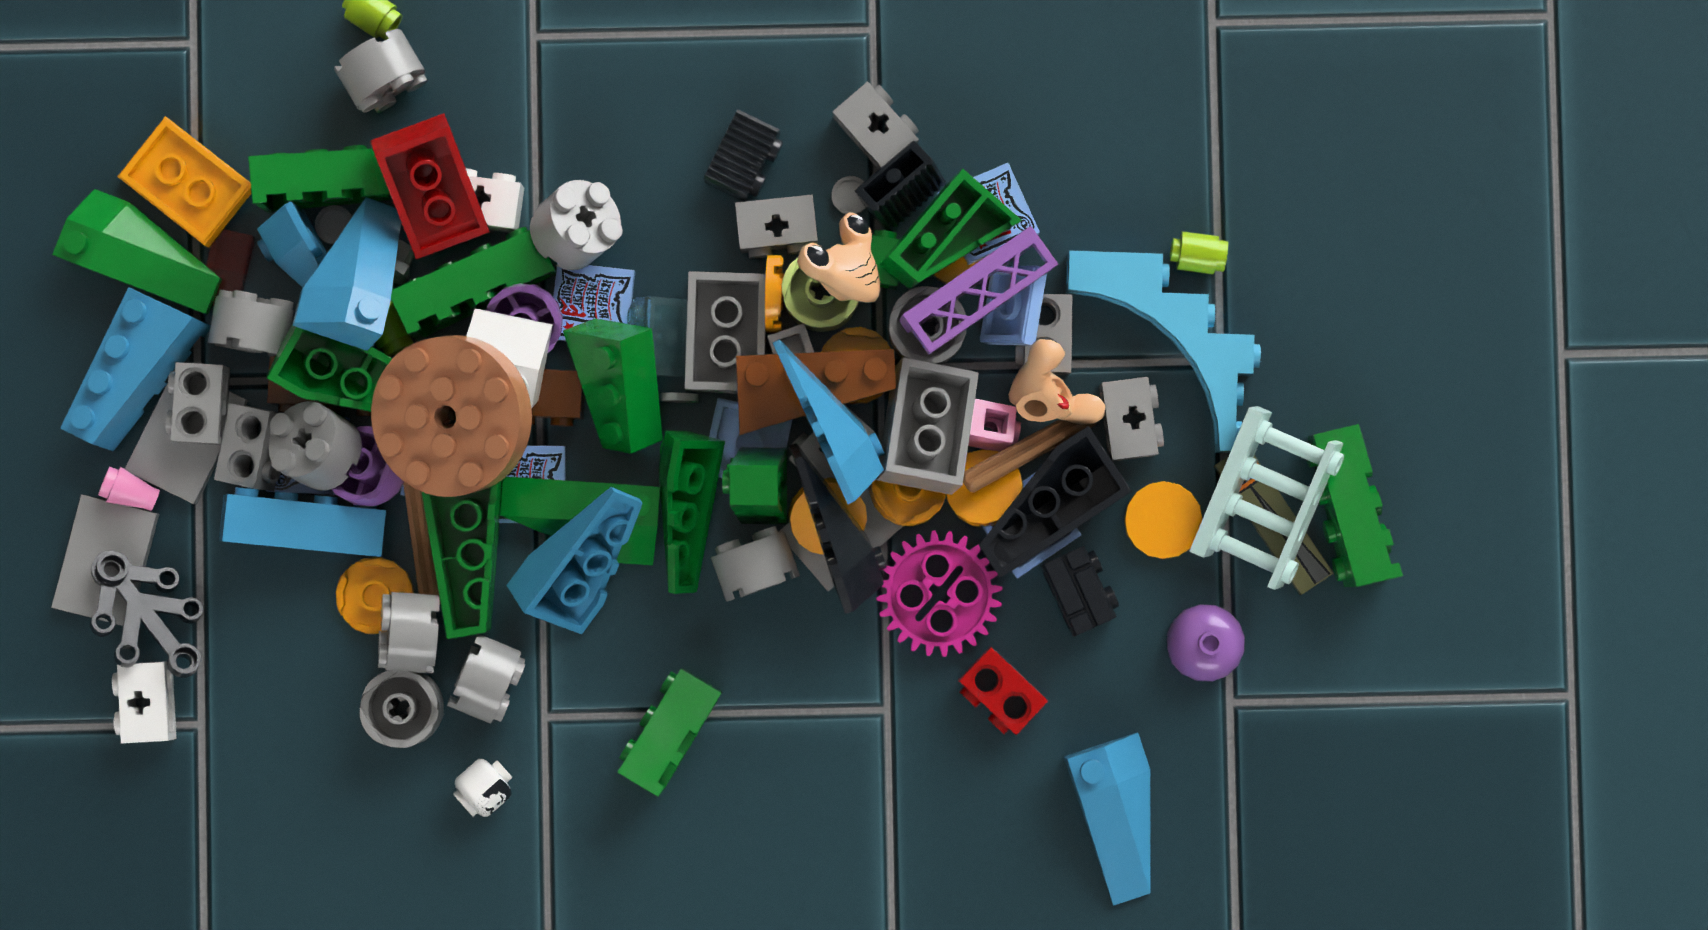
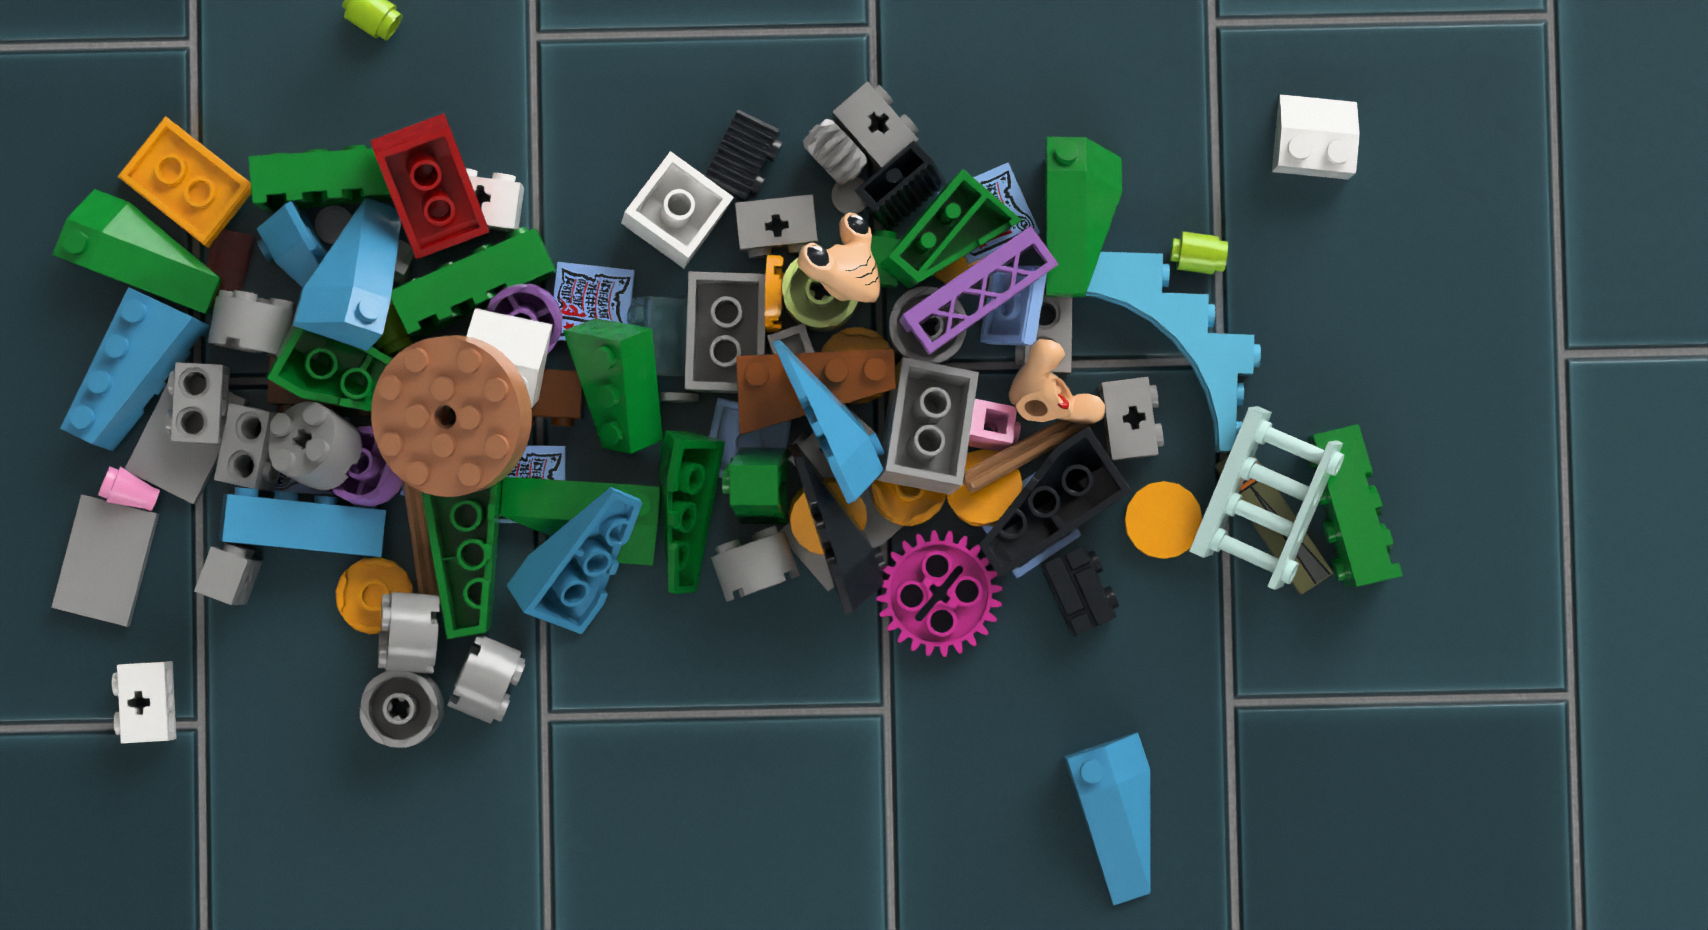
(143, 608): plant -> none
(229, 574): none -> light grey brick
(380, 71): light grey brick -> none
(483, 787): white head -> none
(576, 224): light grey brick -> none
(668, 731): green wedge -> none
(676, 209): none -> white slope
(834, 151): none -> light grey gear
(1008, 684): red brick -> none
(1079, 206): none -> green wedge
(1205, 642): medium lavender cylinder -> none
(1316, 137): none -> white slope

